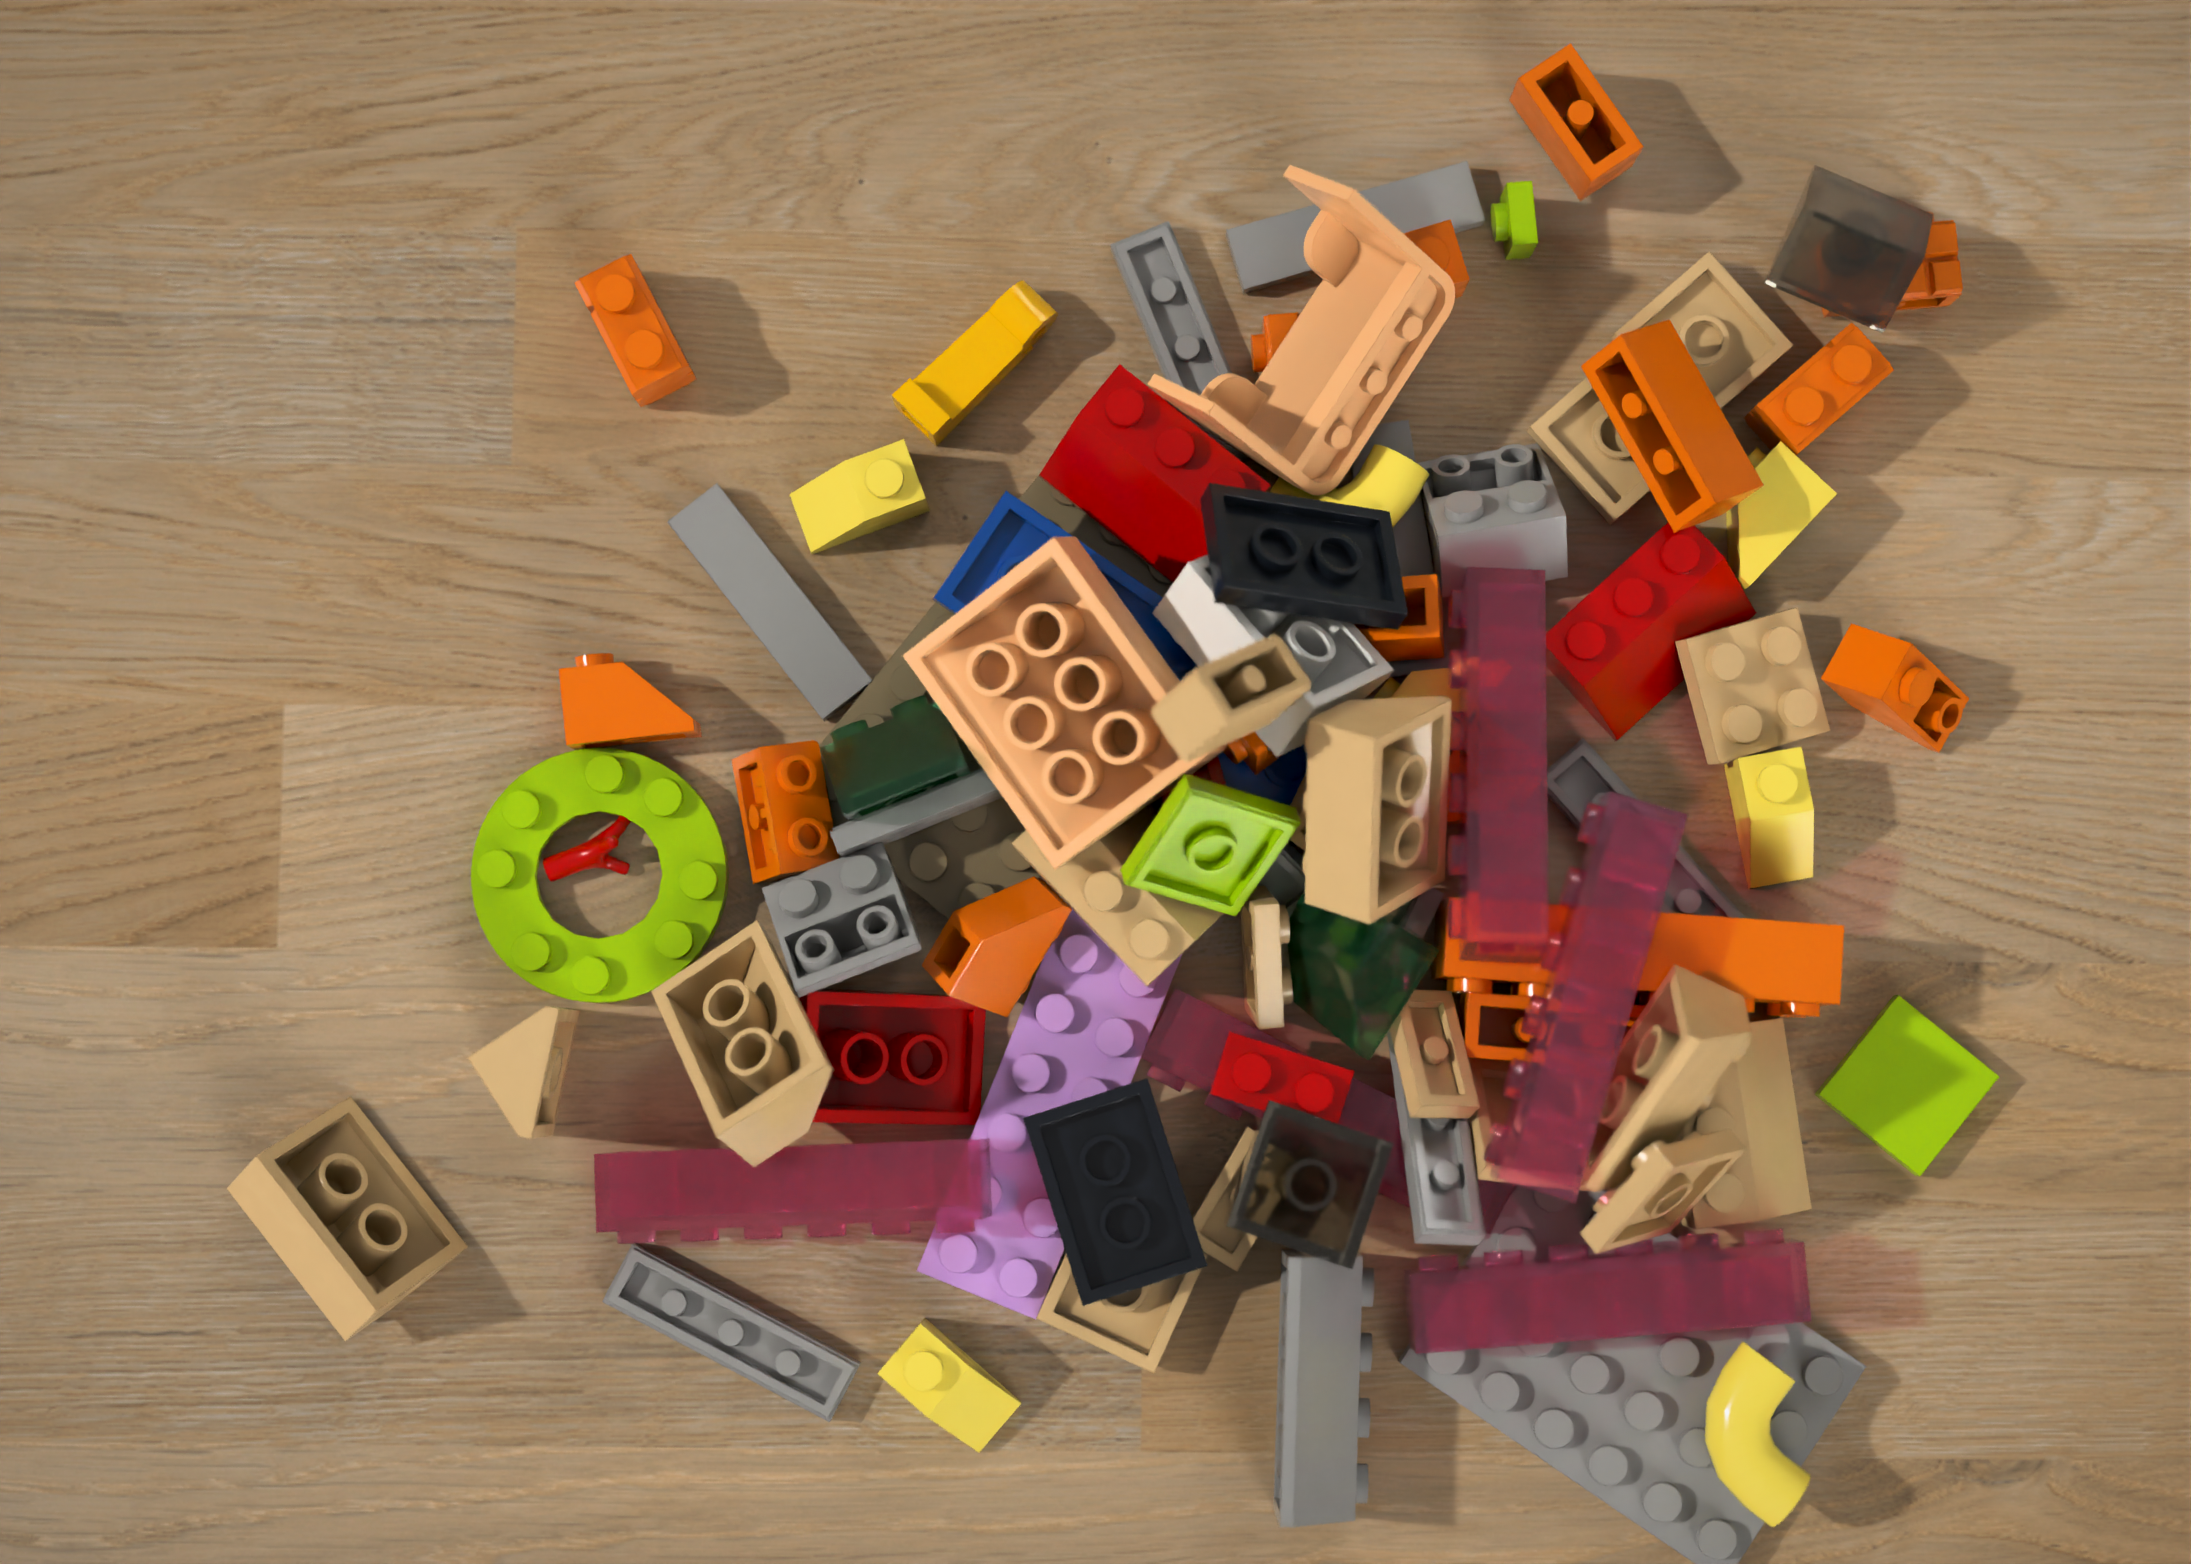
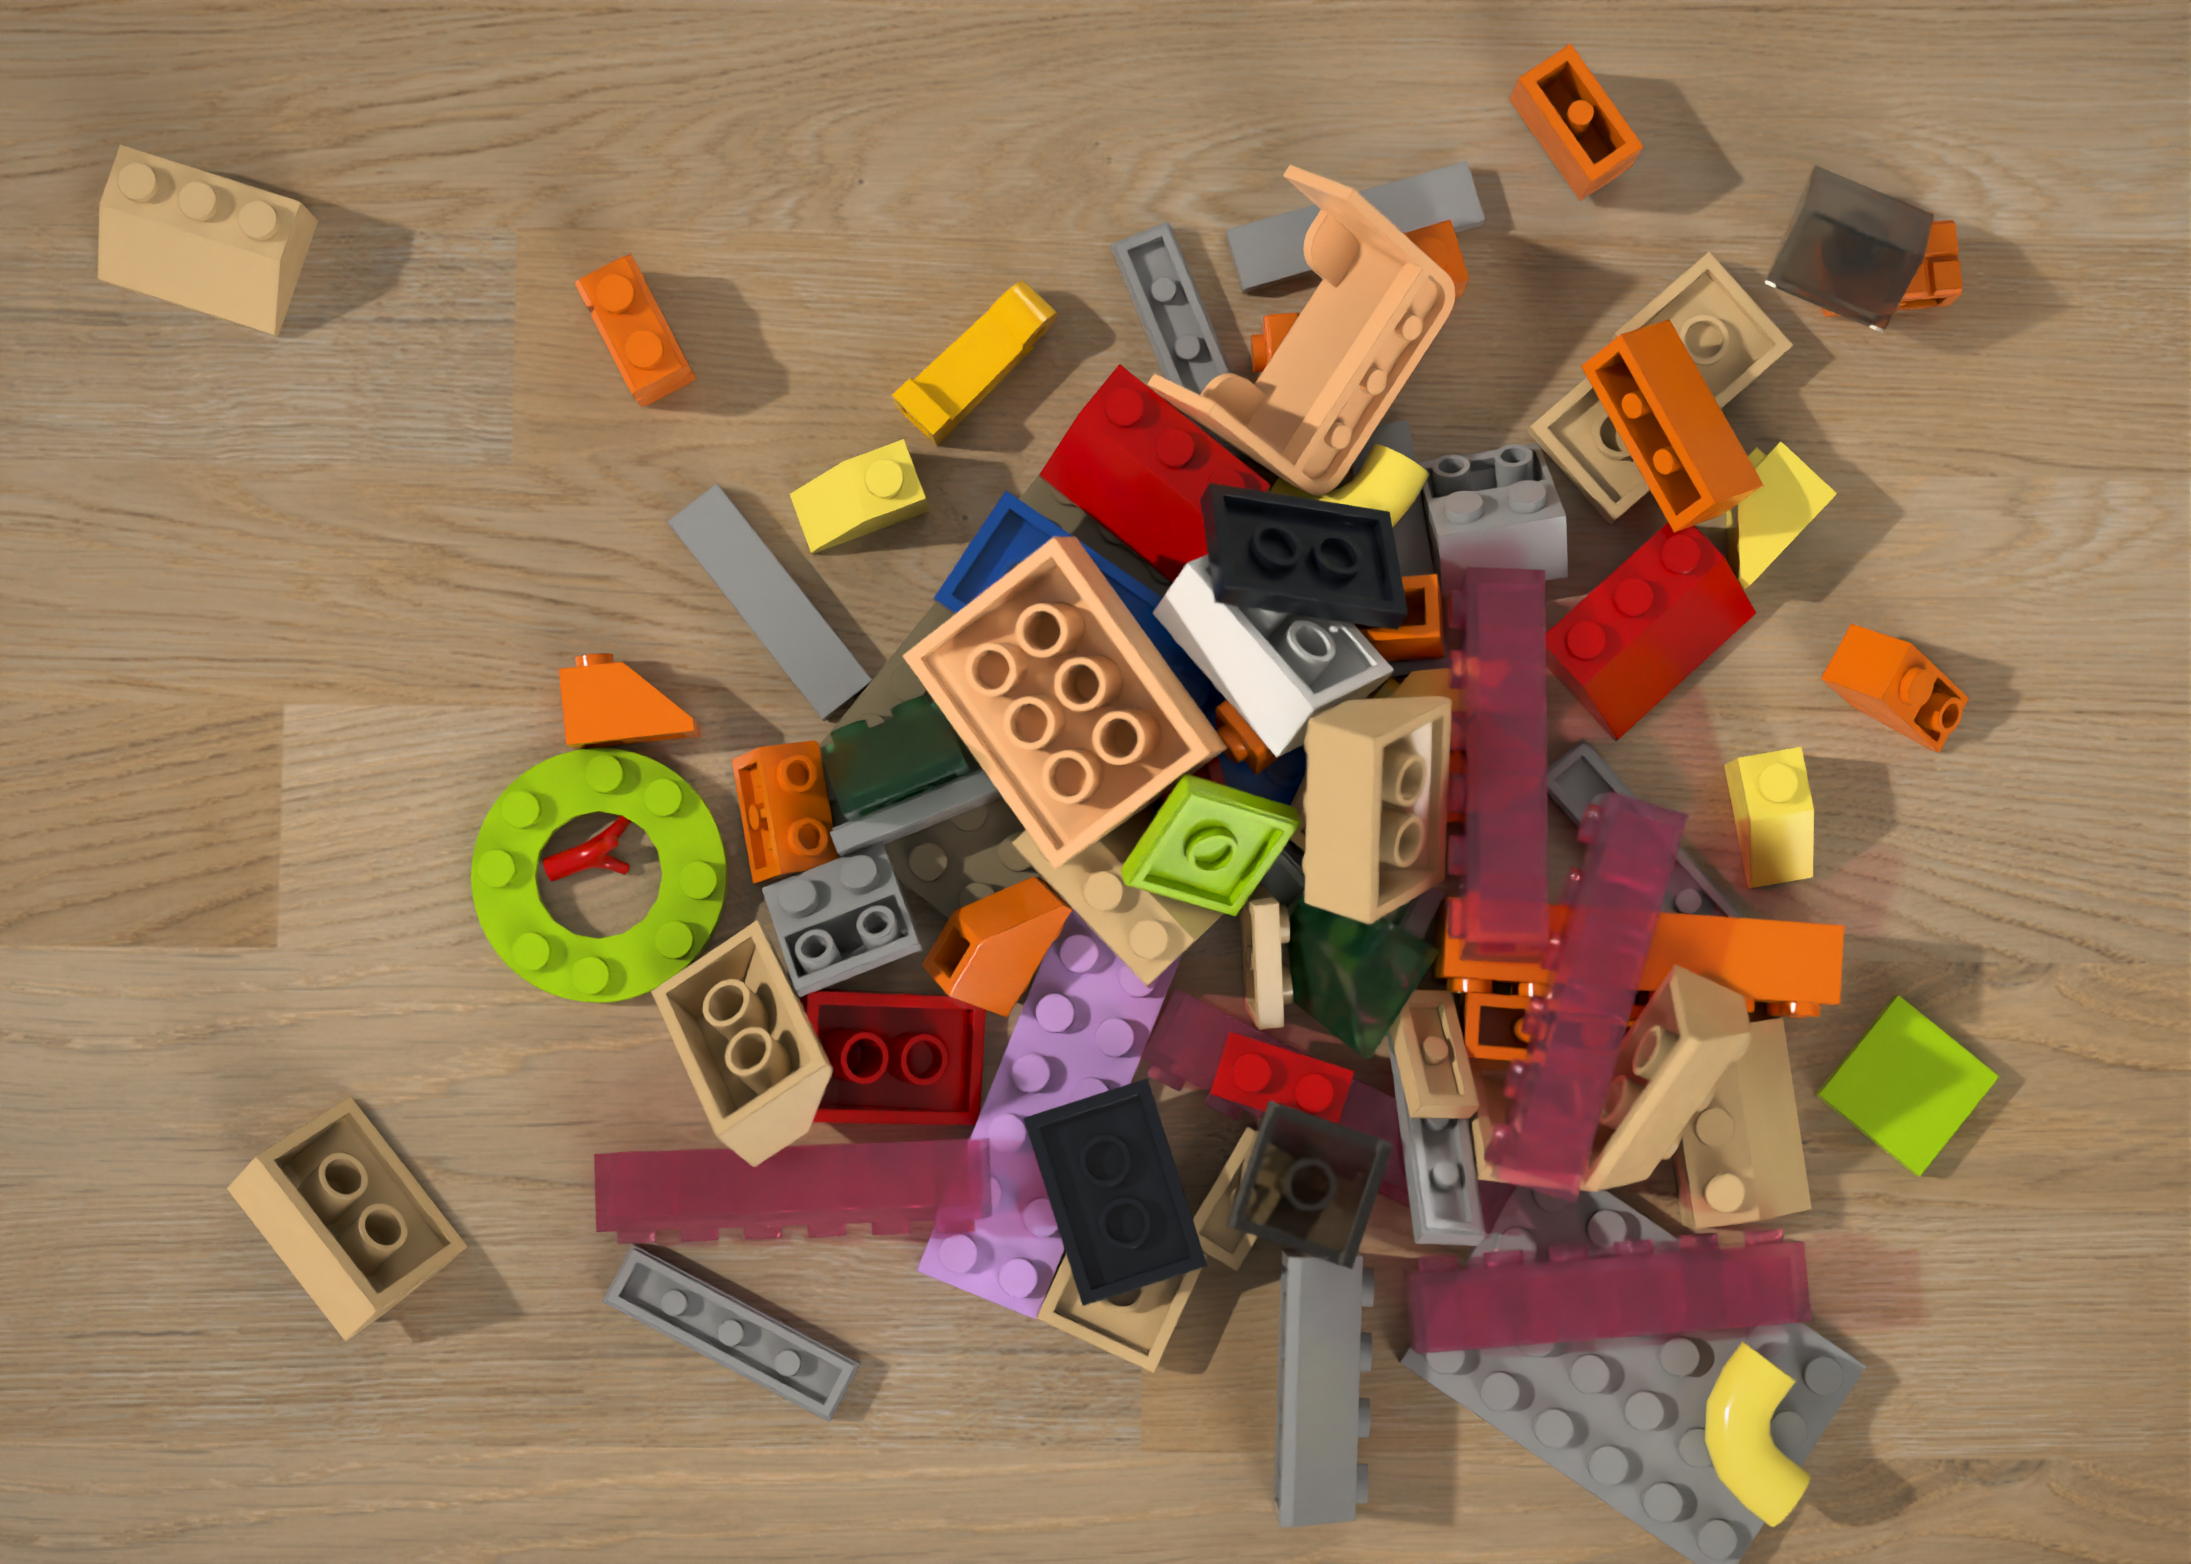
(201, 240): none -> tan slope
(529, 1069): tan slope -> none
(949, 1386): light yellow slope -> none
(1230, 697): tan brick -> none
(1515, 220): lime plate -> none
(1662, 1189): tan plate -> none
(1752, 686): tan plate -> none
(1819, 391): orange brick -> none

